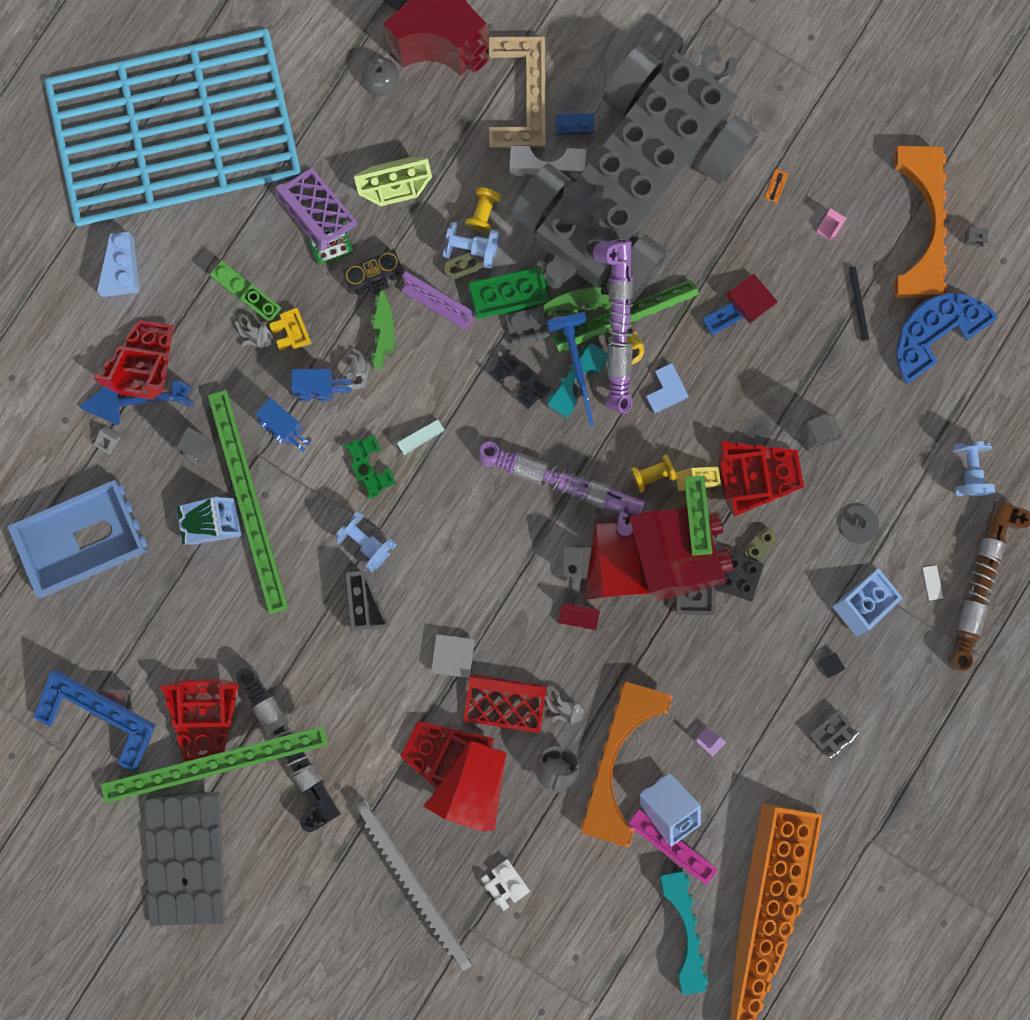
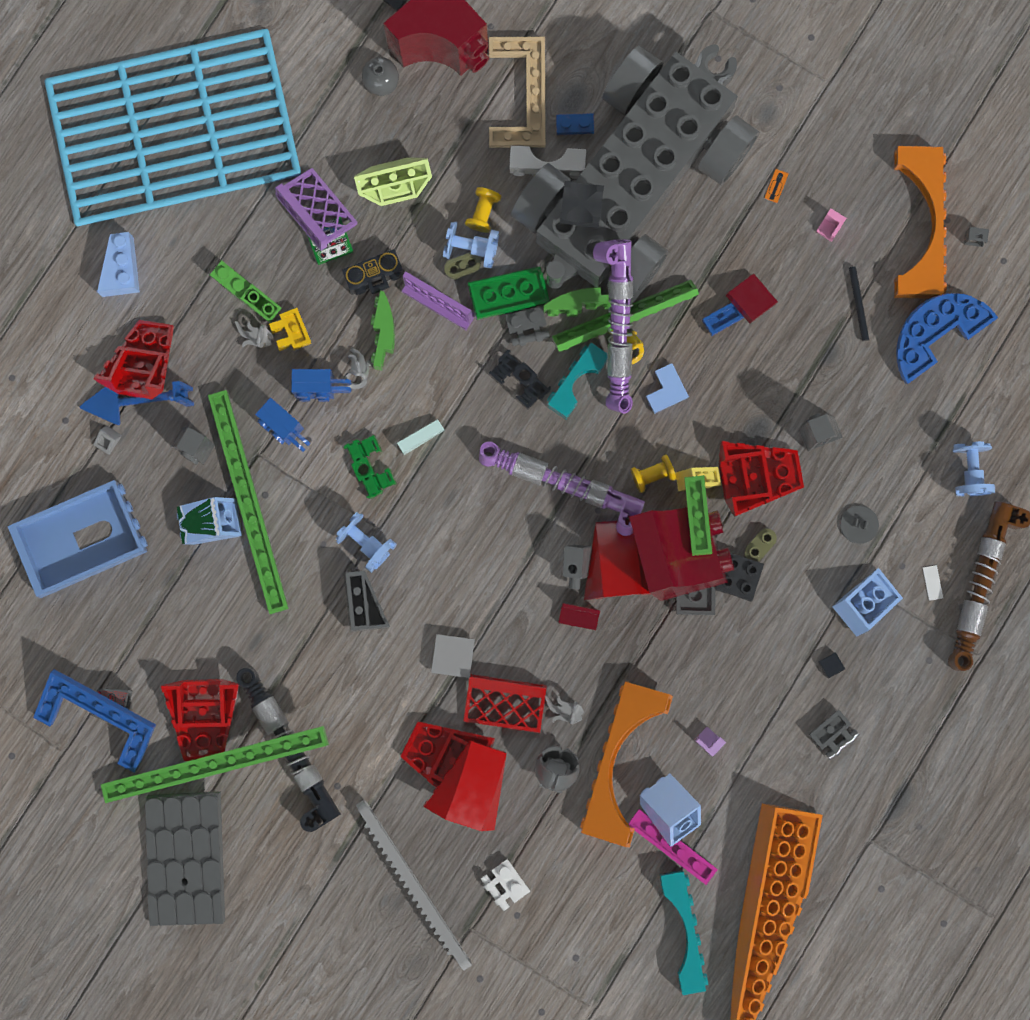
(567, 324): blue piece -> none

